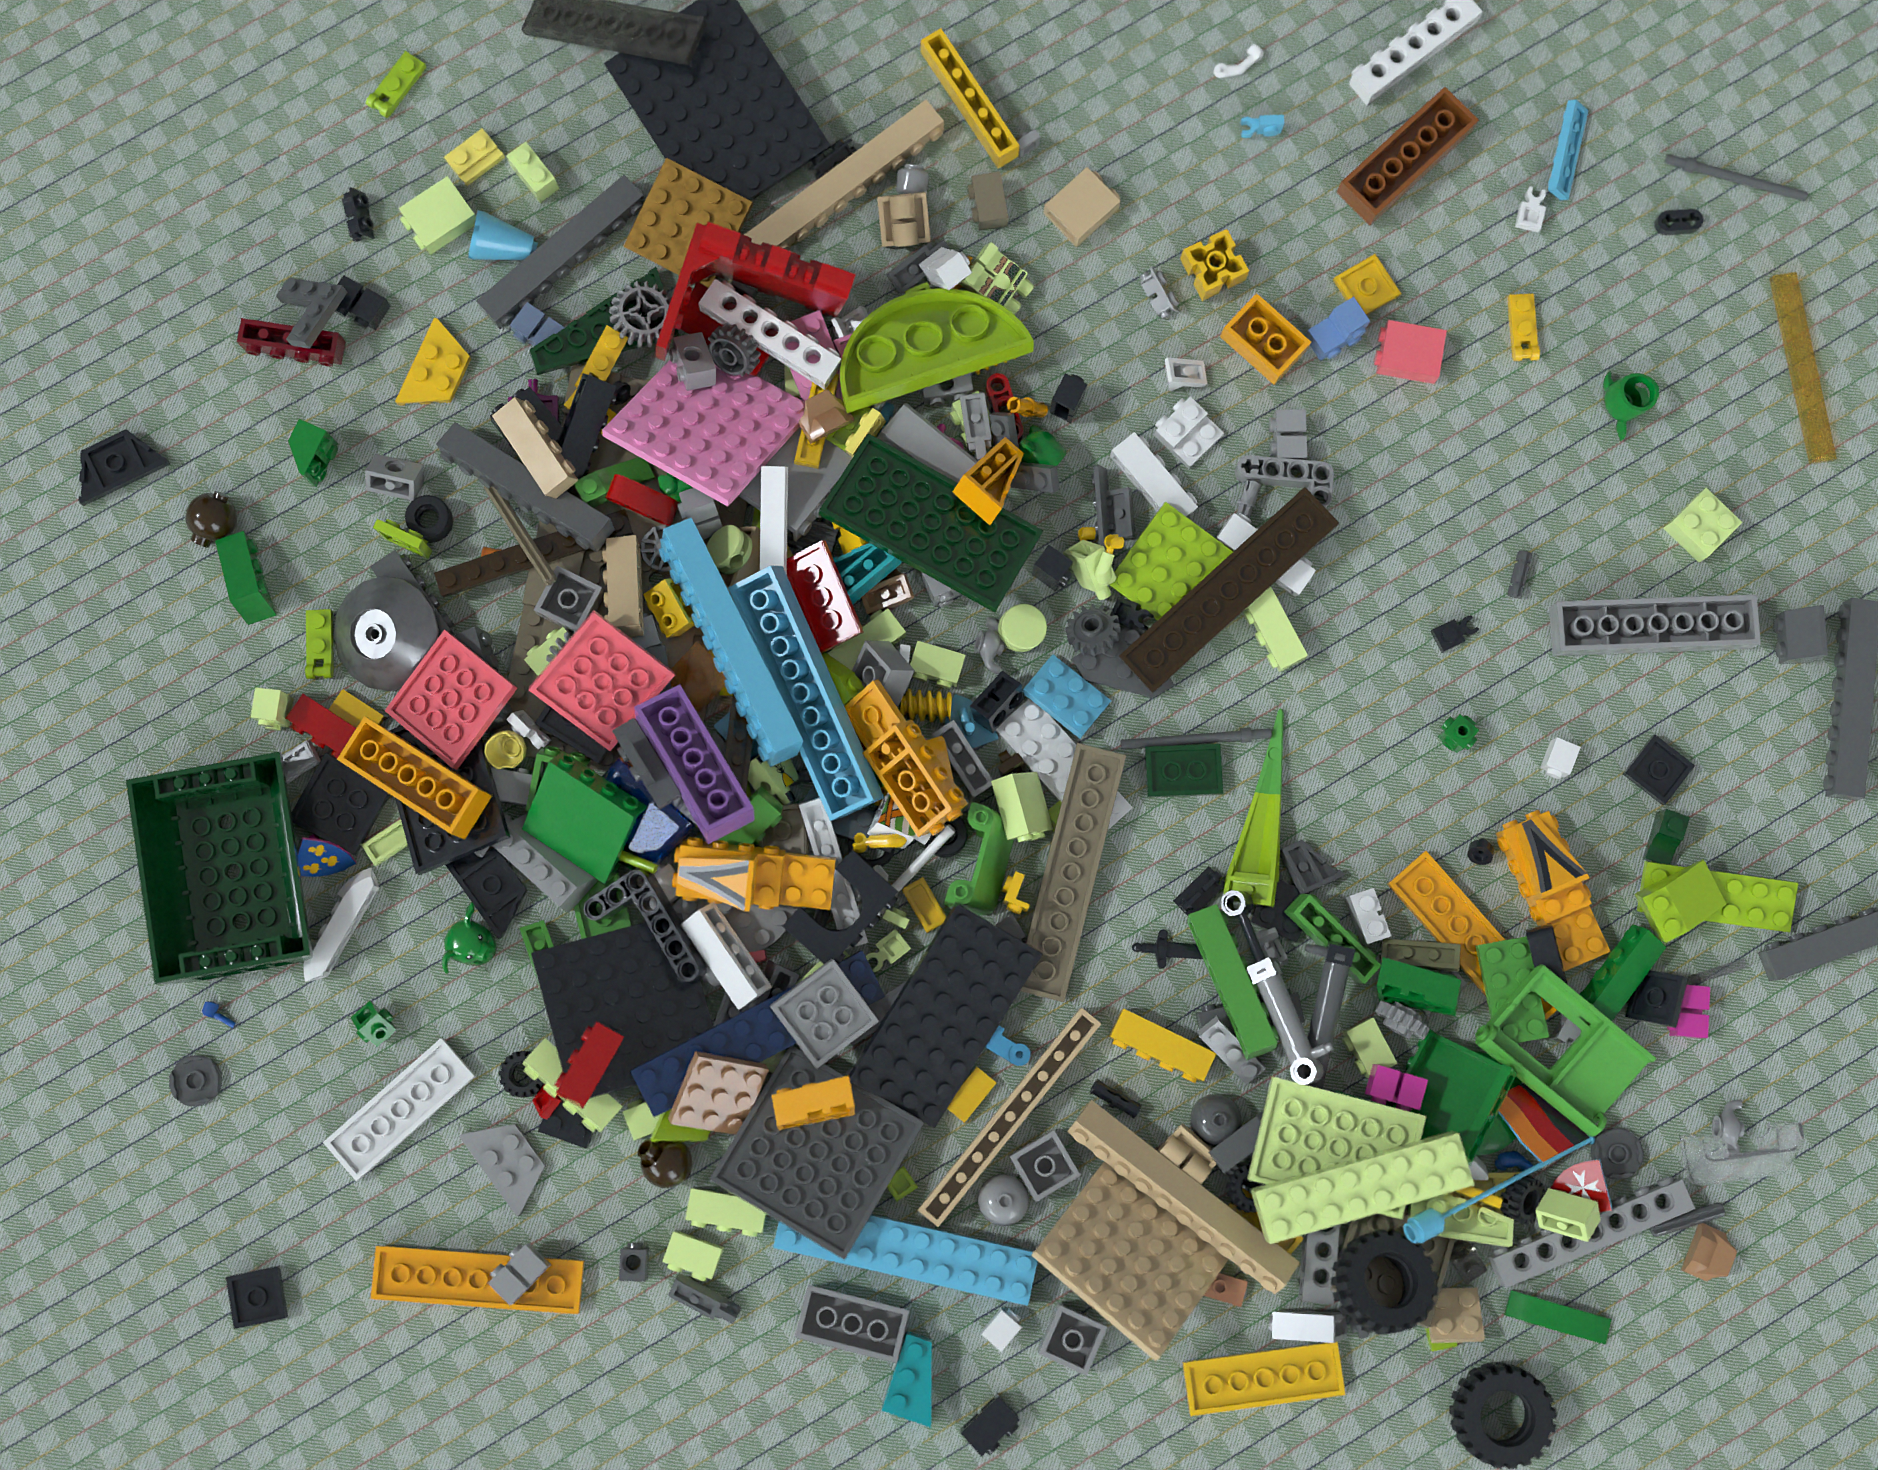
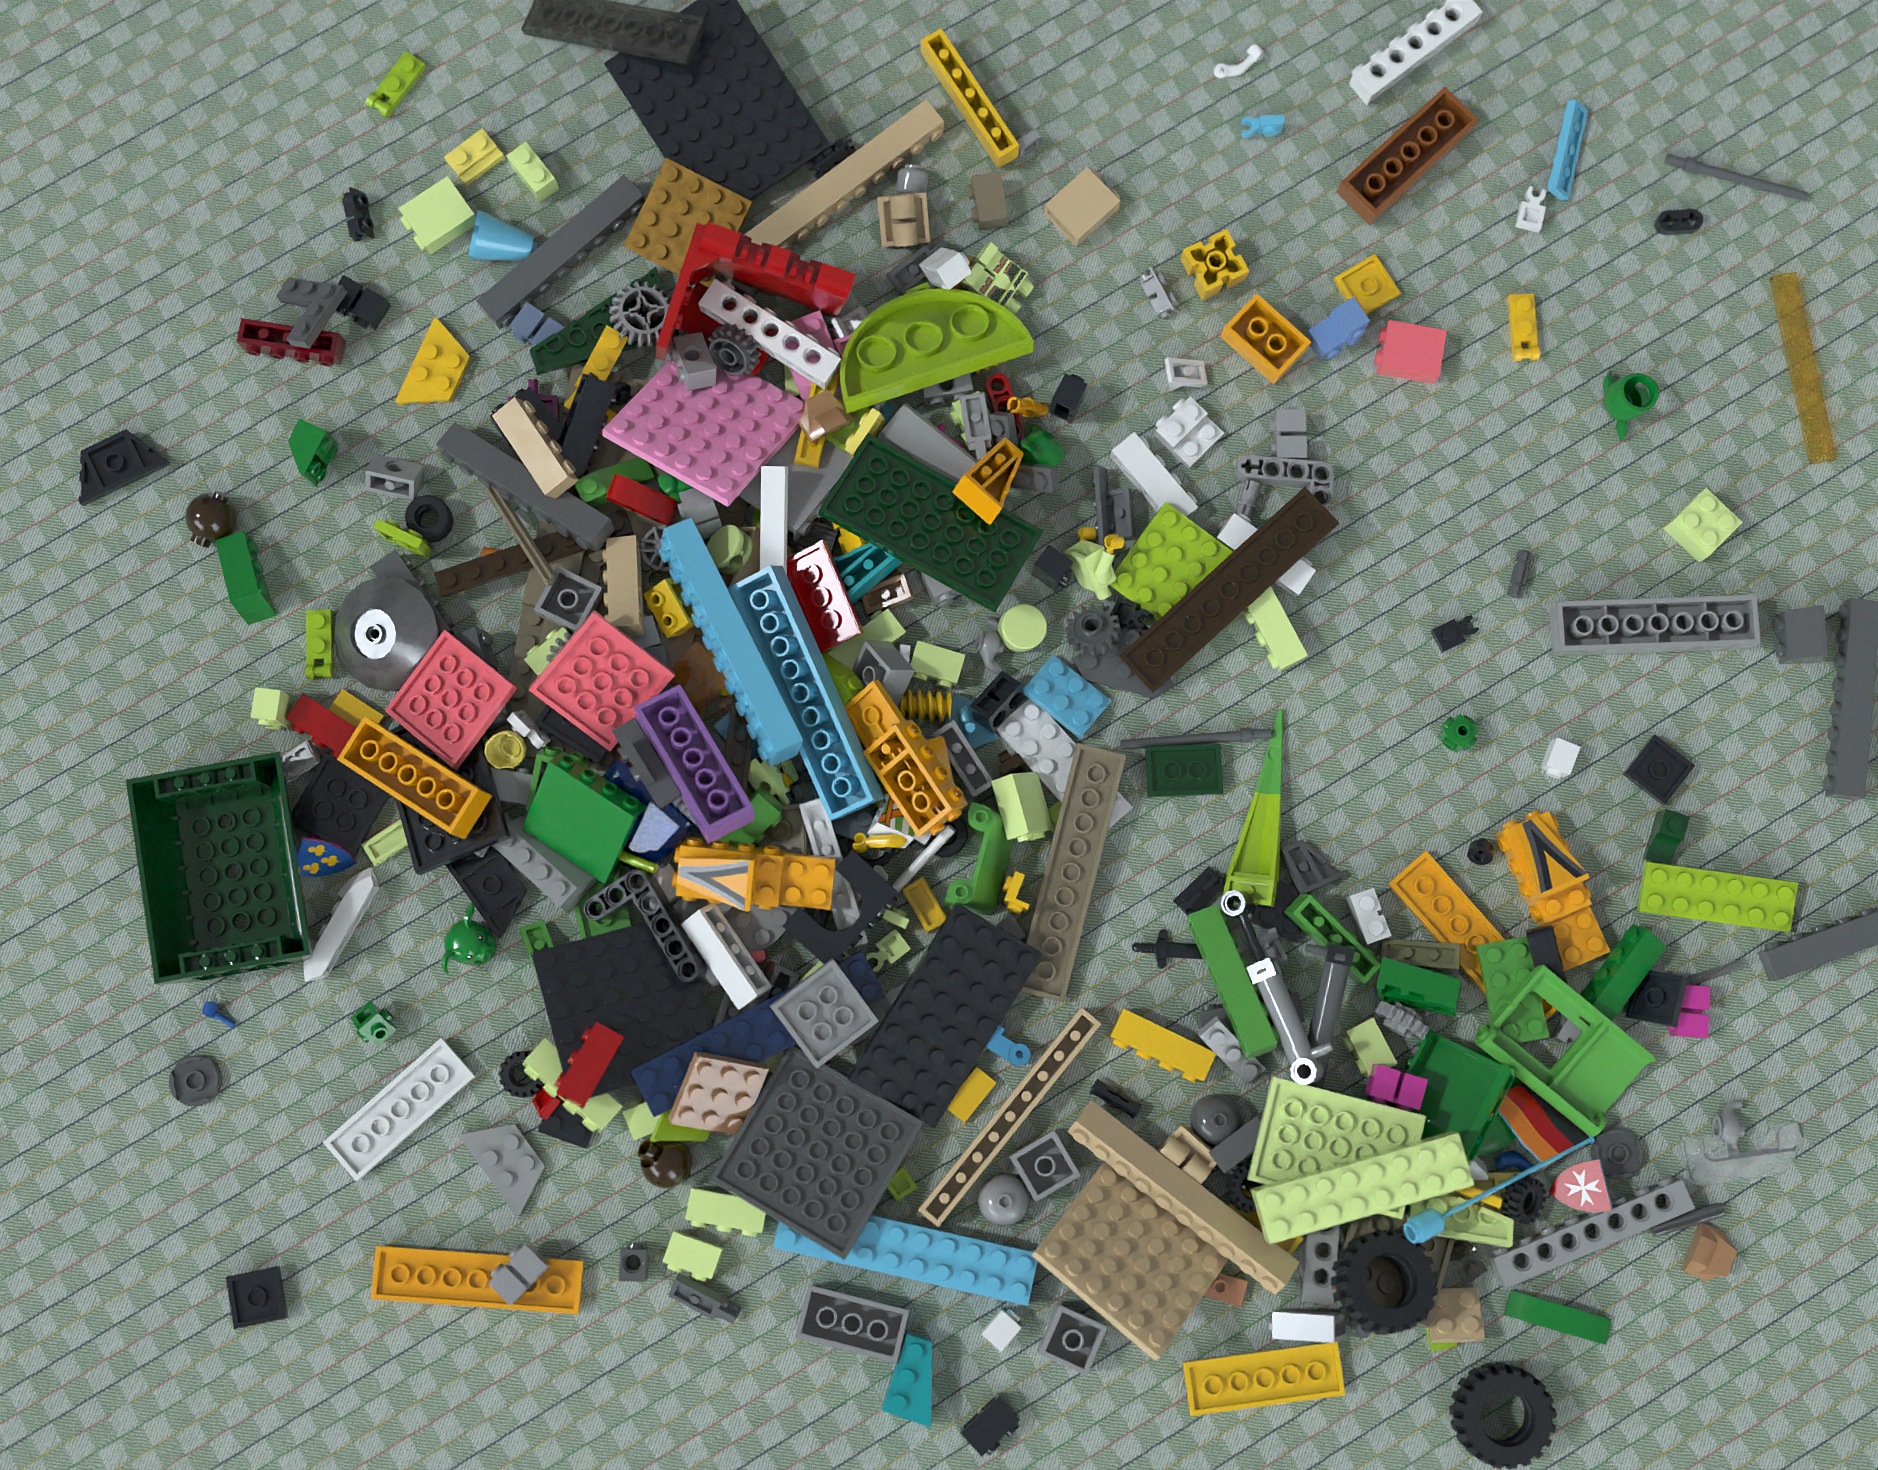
(813, 1103): light orange wedge -> none
(1568, 1214): yellowish green brick -> none
(1680, 901): lime slope -> none

